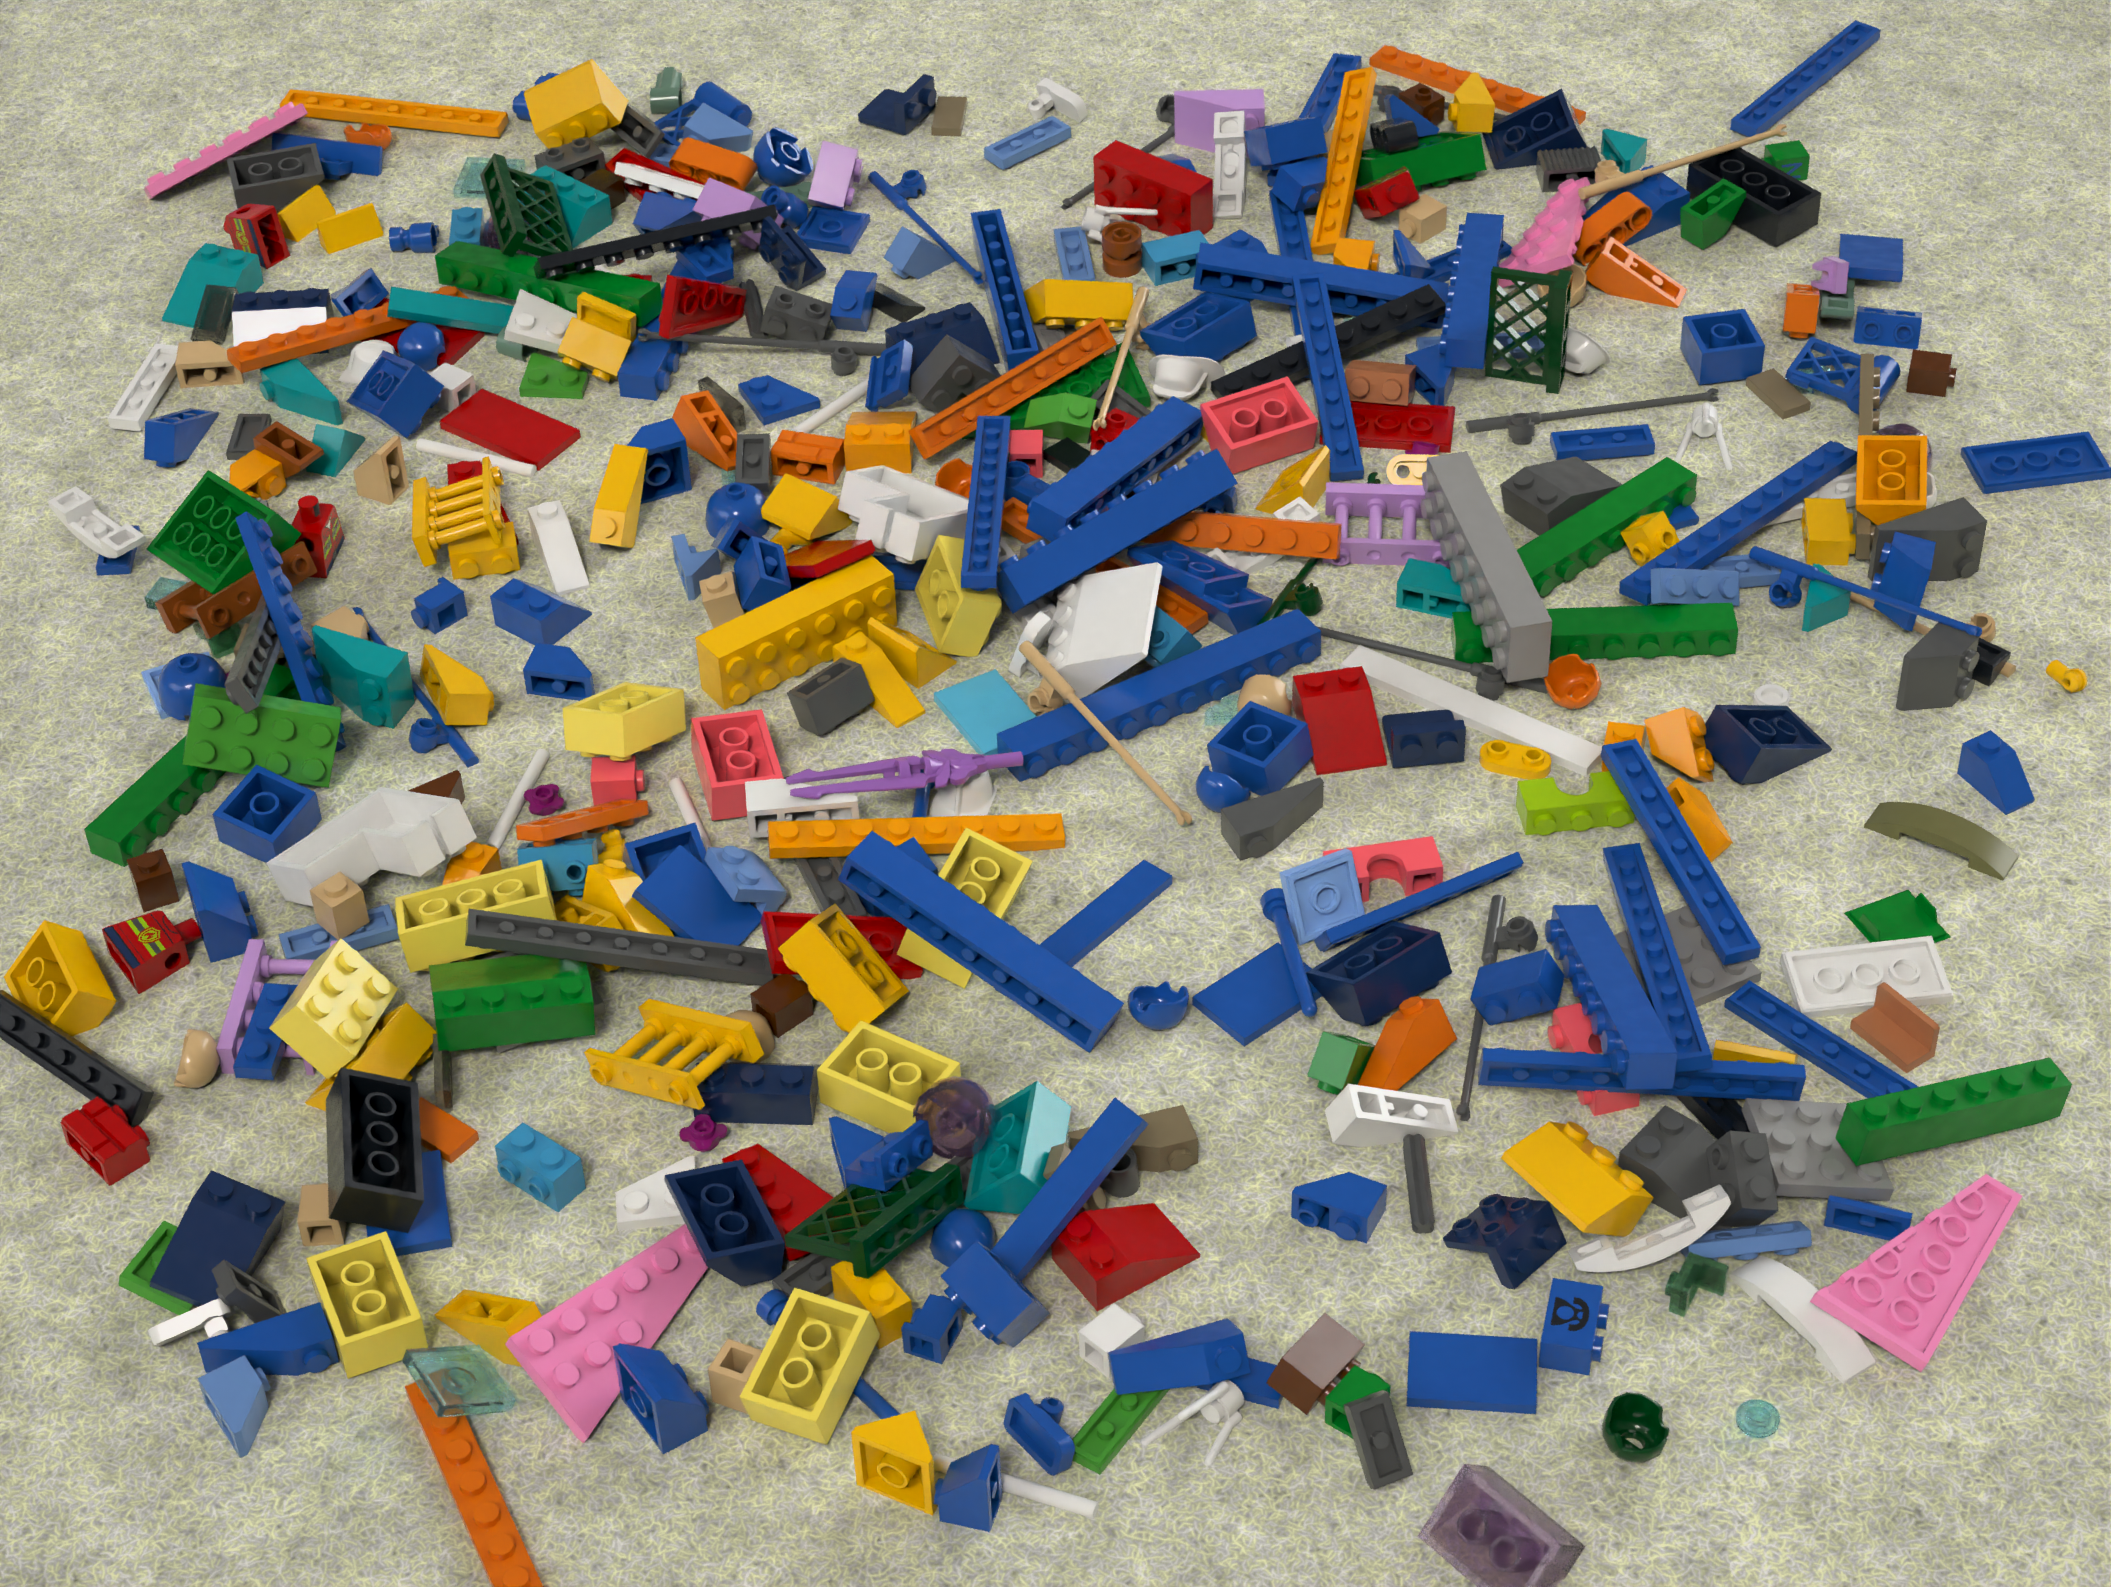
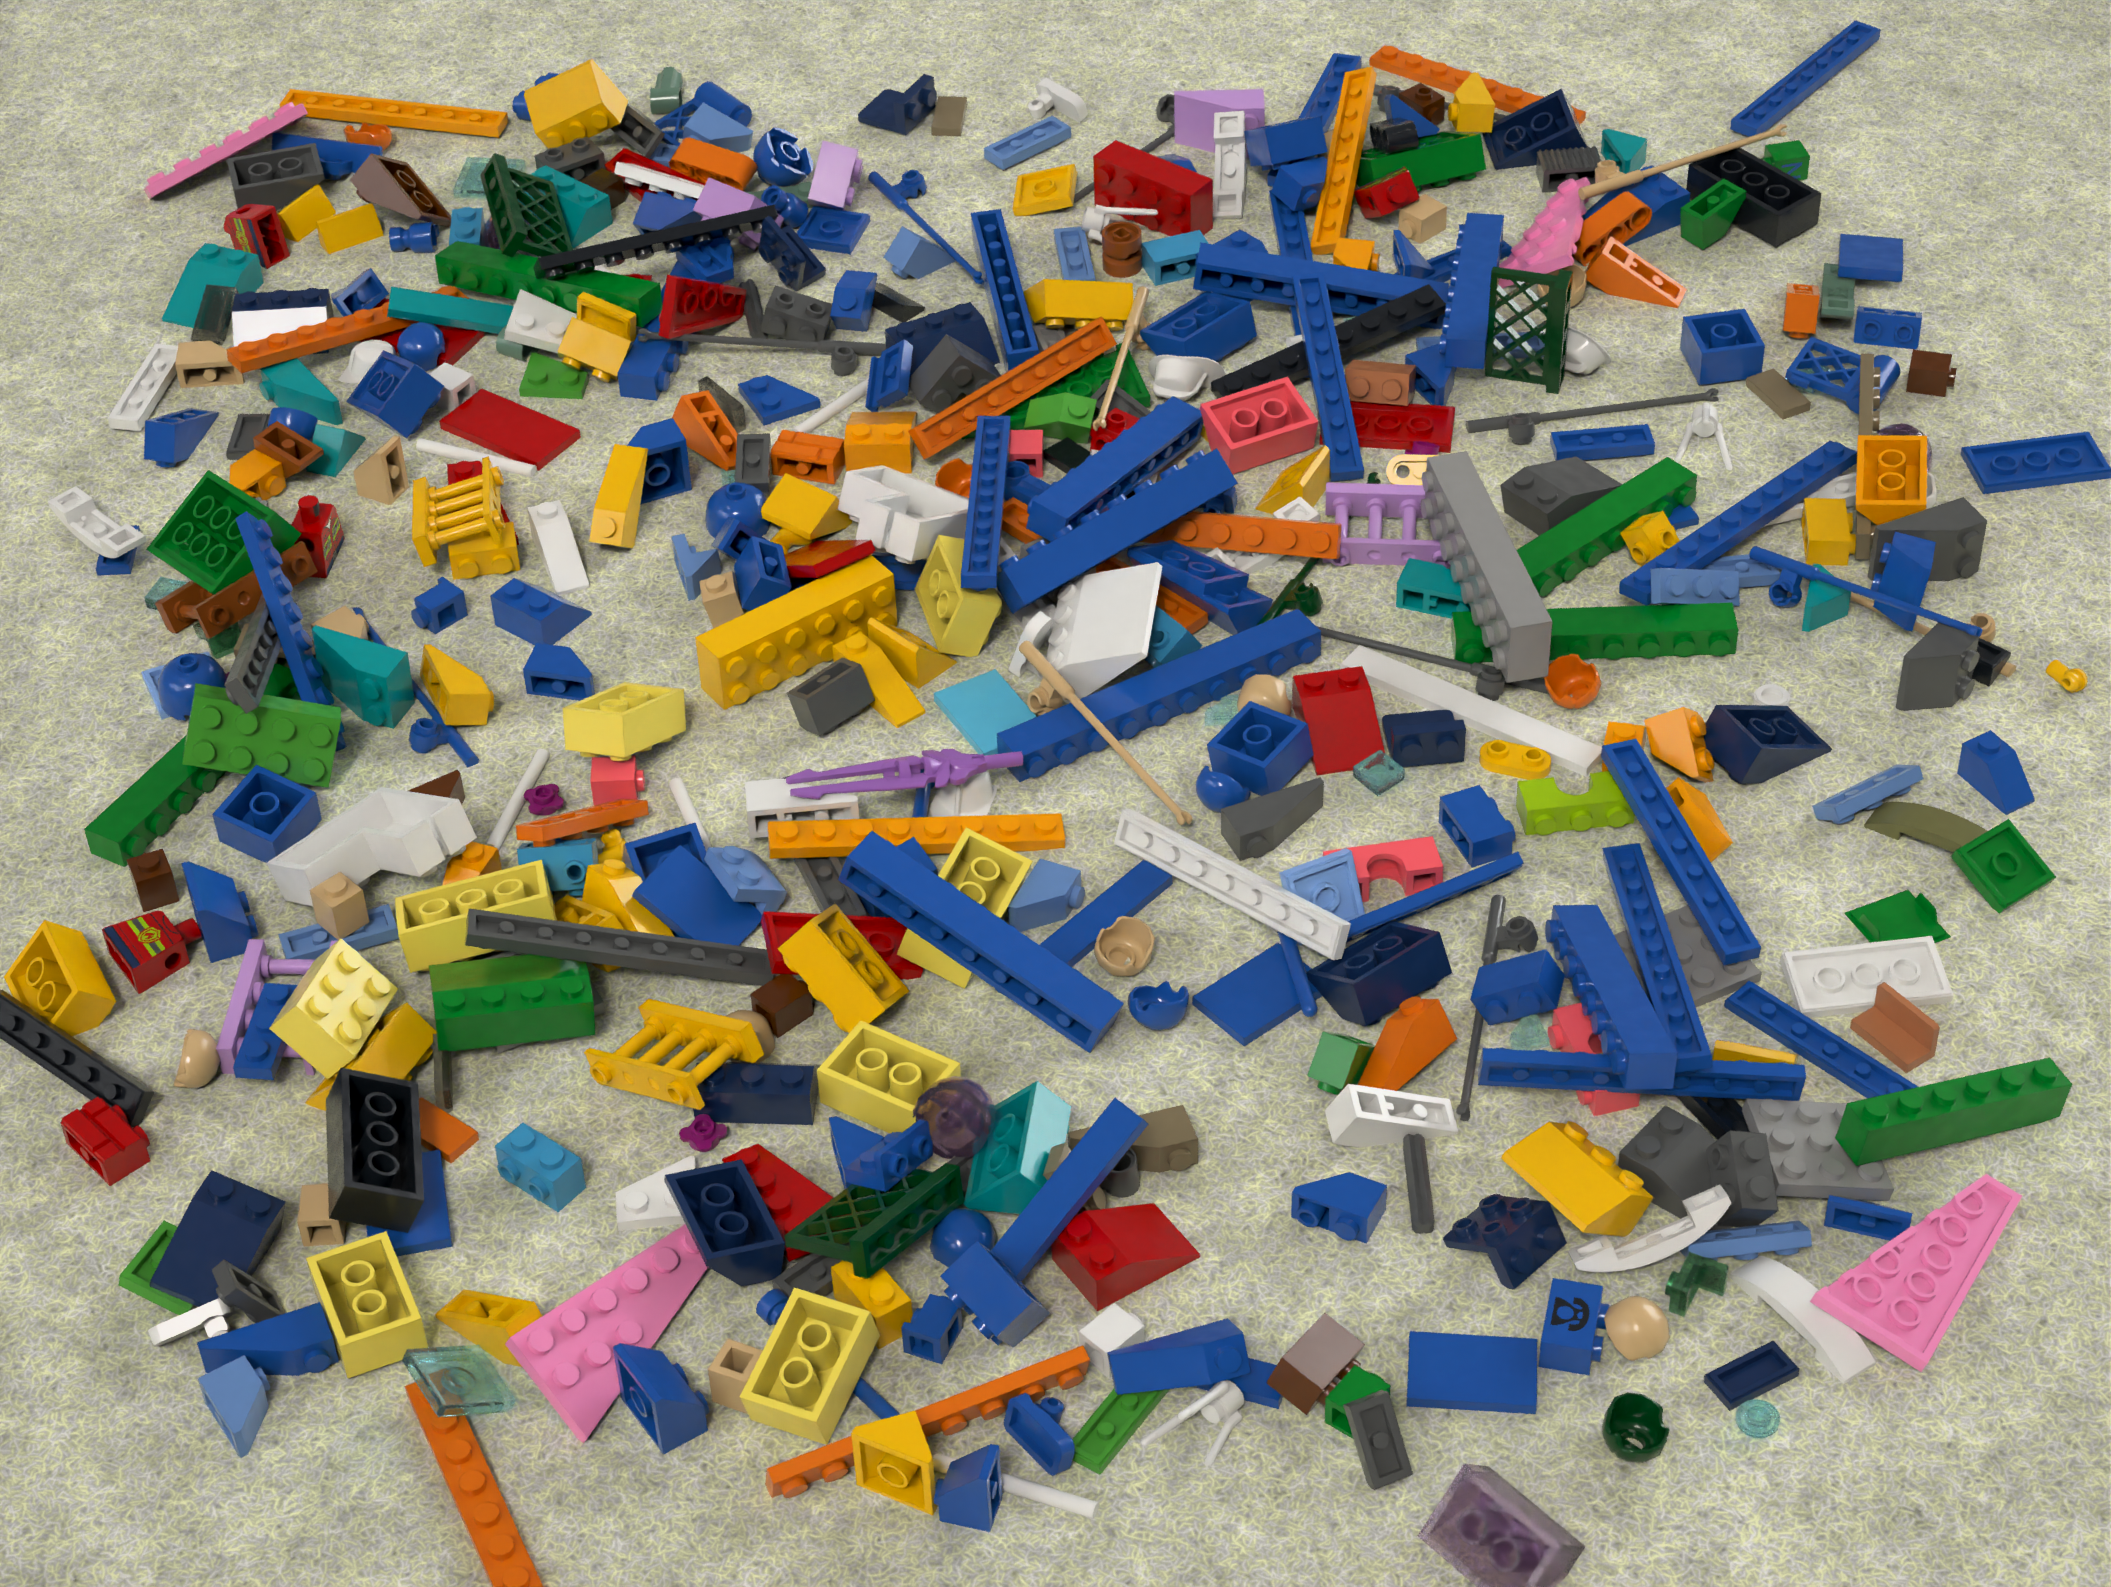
(294, 419): none -> blue hair
(398, 188): none -> reddish brown slope
(728, 754): coral slope -> none
(944, 1416): none -> orange plate
(1045, 190): none -> yellow tile
(1046, 896): none -> medium blue slope
(1122, 940): none -> tan hair
(1233, 884): none -> white tile
(1378, 772): none -> clear light blue plate
(1476, 826): none -> blue brick
(1529, 1034): none -> clear light blue tile
(1637, 1327): none -> tan hair
(1751, 1375): none -> dark blue tile
(1833, 276): lavender tile -> none
(1868, 793): none -> medium blue plate
(2003, 866): none -> green tile

